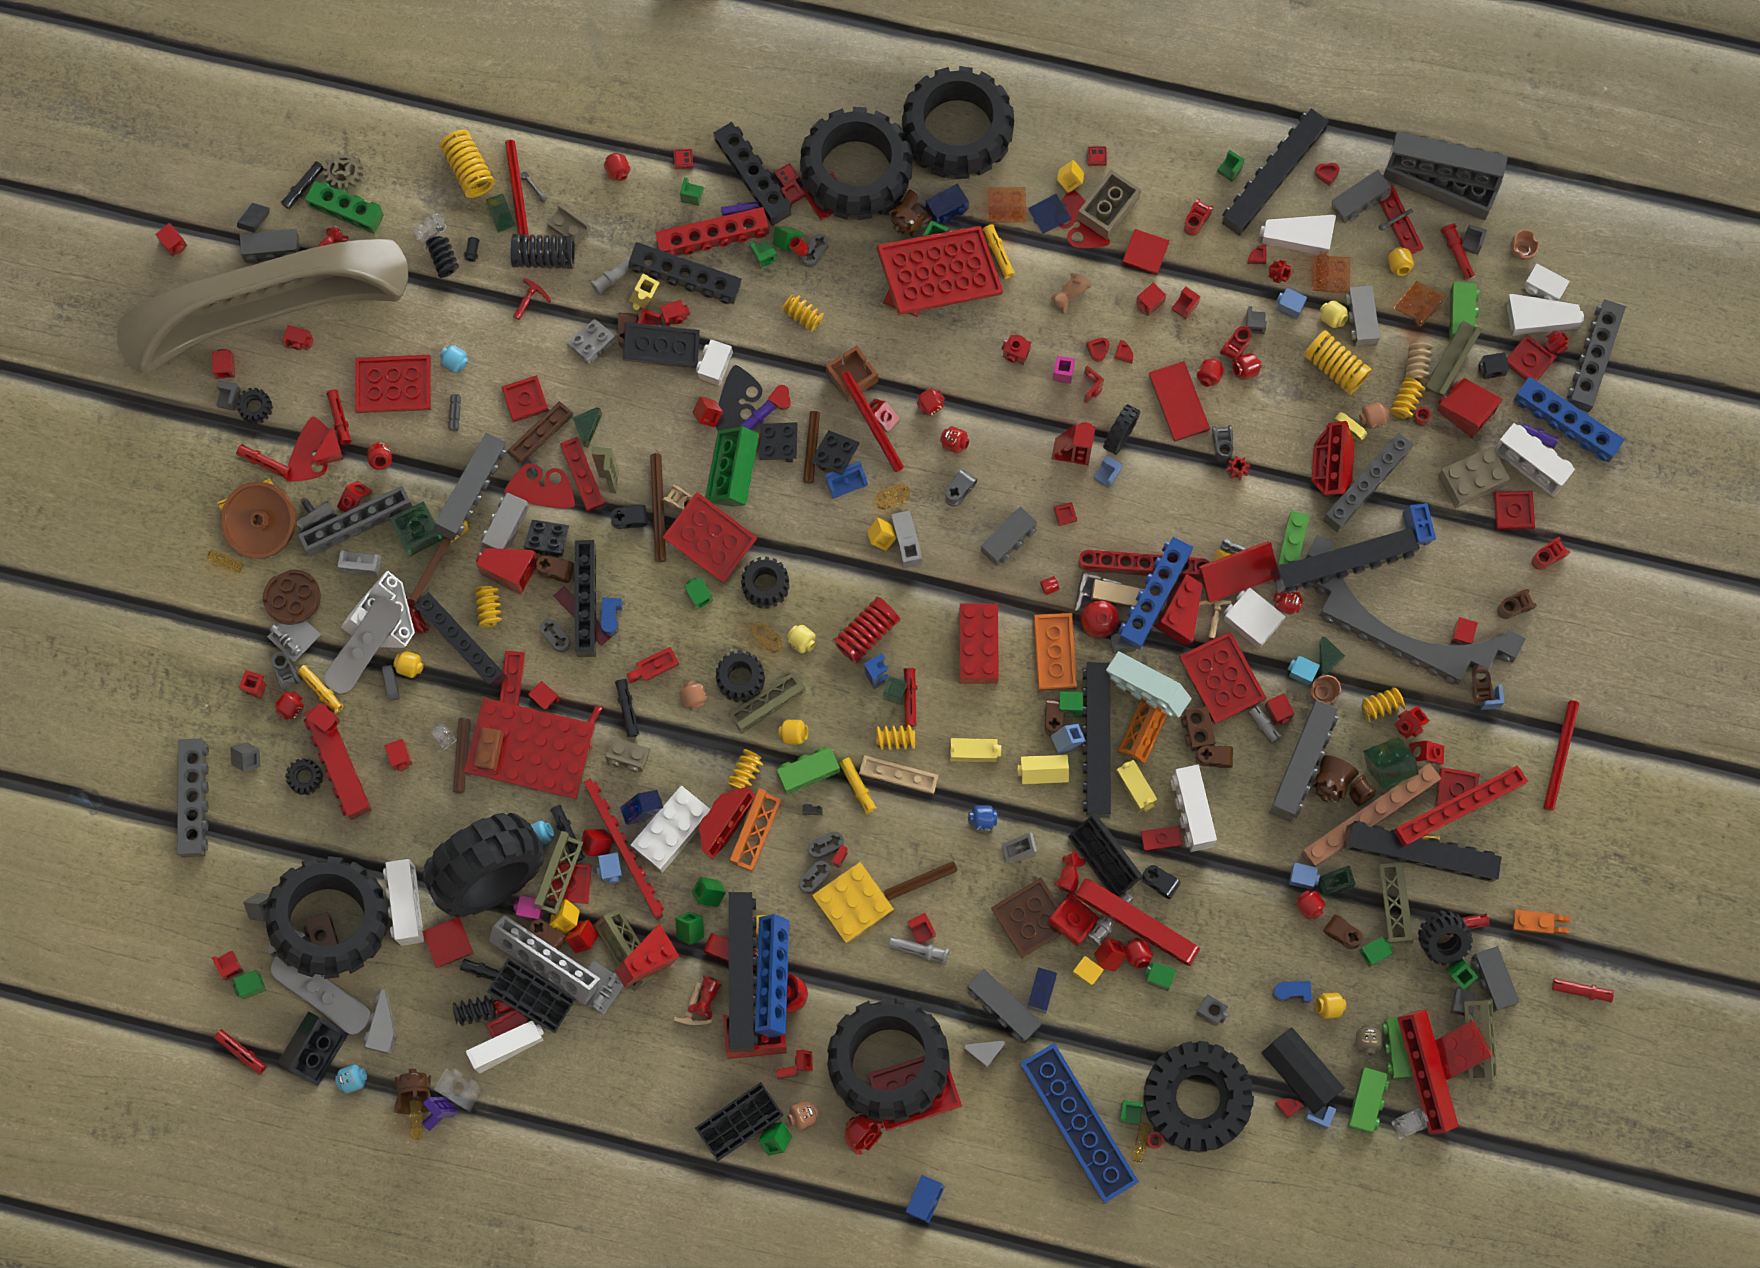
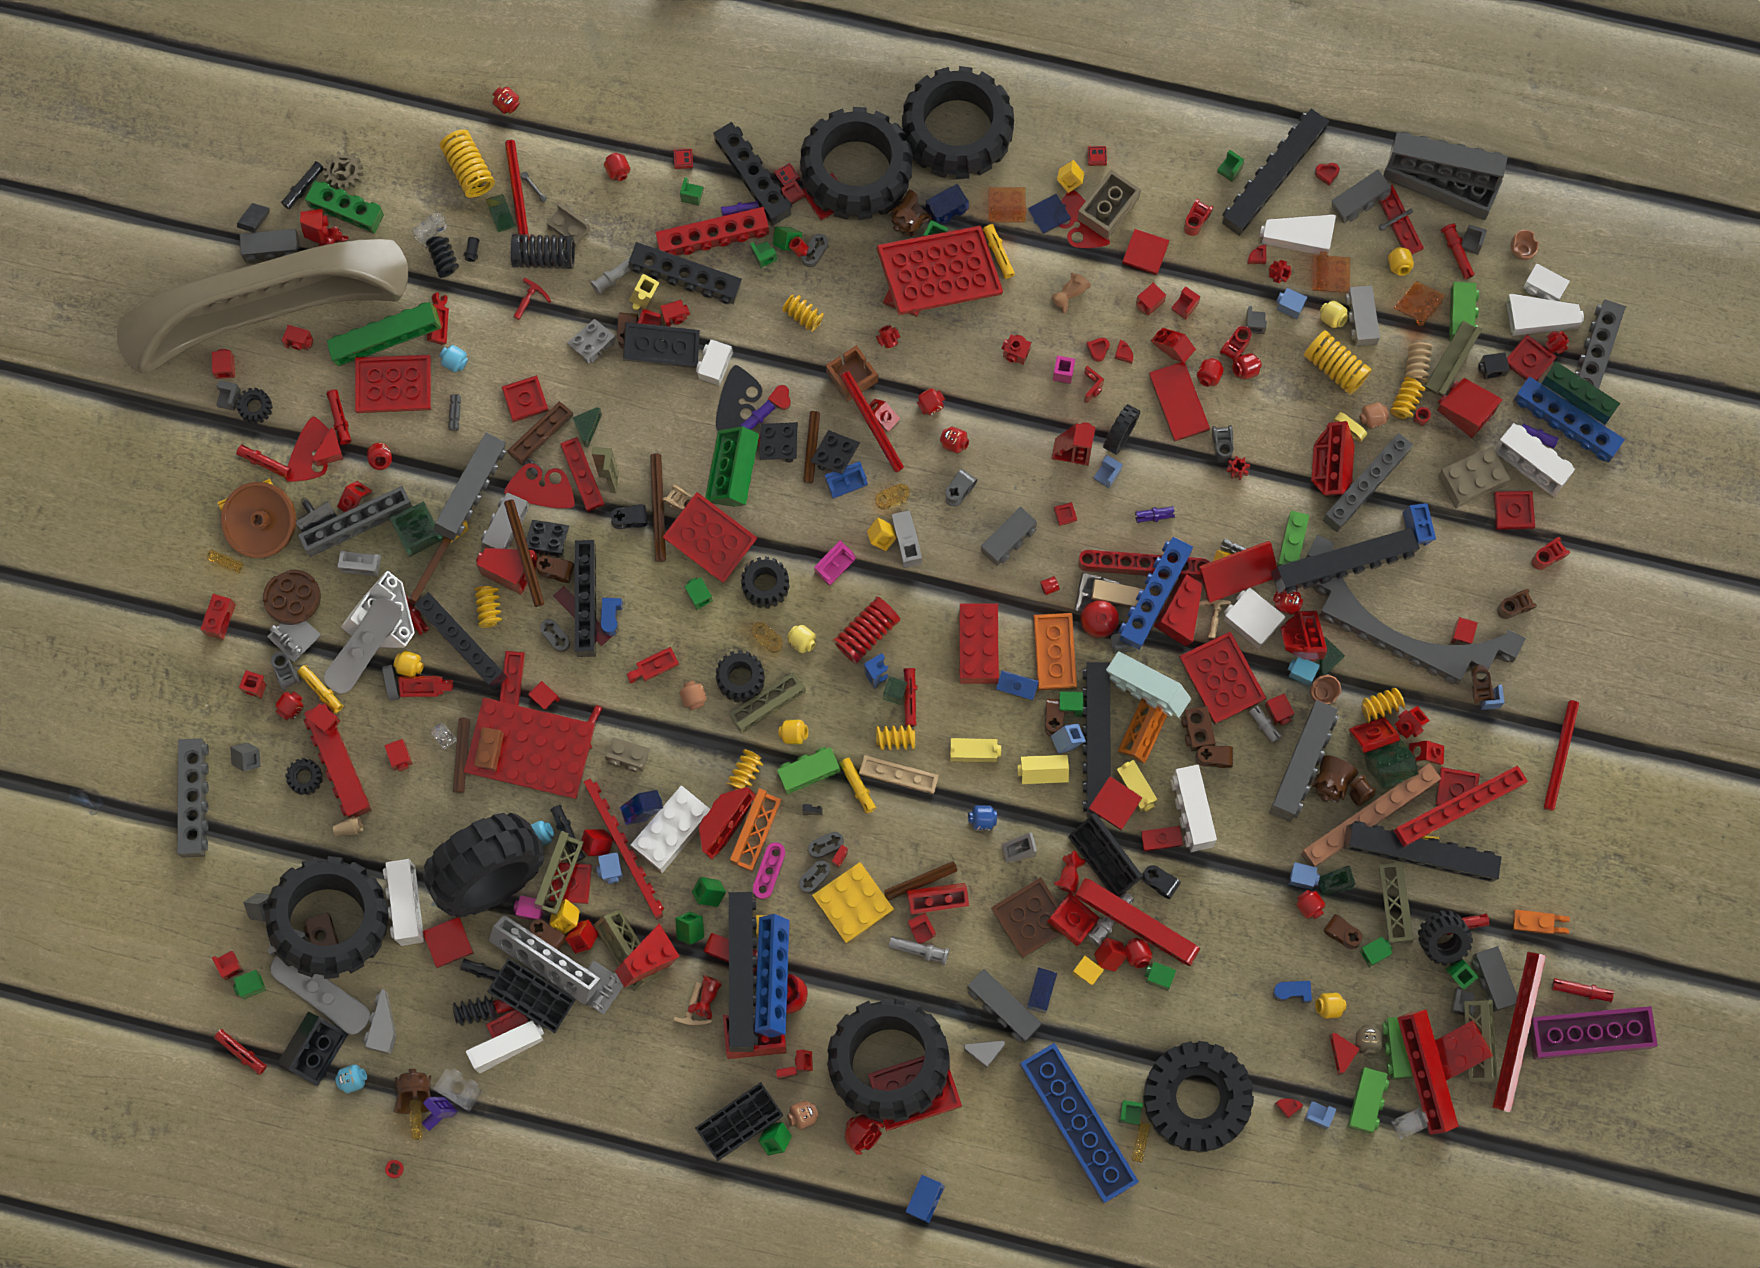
(171, 240): red brick -> none
(218, 616): none -> red brick
(314, 225): none -> red slope
(350, 826): none -> tan cone
(384, 333): none -> green brick
(400, 1171): none -> red bush
(423, 686): none -> red hinge
(440, 336): none -> red plate
(505, 100): none -> red head
(524, 553): none -> reddish brown axle
(625, 701): black pin -> none
(707, 411): red panel -> none
(769, 862): none -> dark pink plate
(834, 563): none -> dark pink hinge
(888, 336): none -> red gear
(937, 898): none -> red brick
(1017, 685): none -> blue plate
(1115, 803): none -> red tile
(1154, 514): none -> dark purple pin
(1155, 1135): red hose -> none
(1174, 344): none -> red slope
(1204, 1013): dark grey brick -> none
(1302, 1070): black piece -> none
(1304, 636): none -> red wedge
(1343, 1052): none -> red slope
(1374, 734): none -> red tile
(1519, 1031): none -> red plate
(1580, 393): none -> dark green brick
(1592, 1033): none -> magenta brick

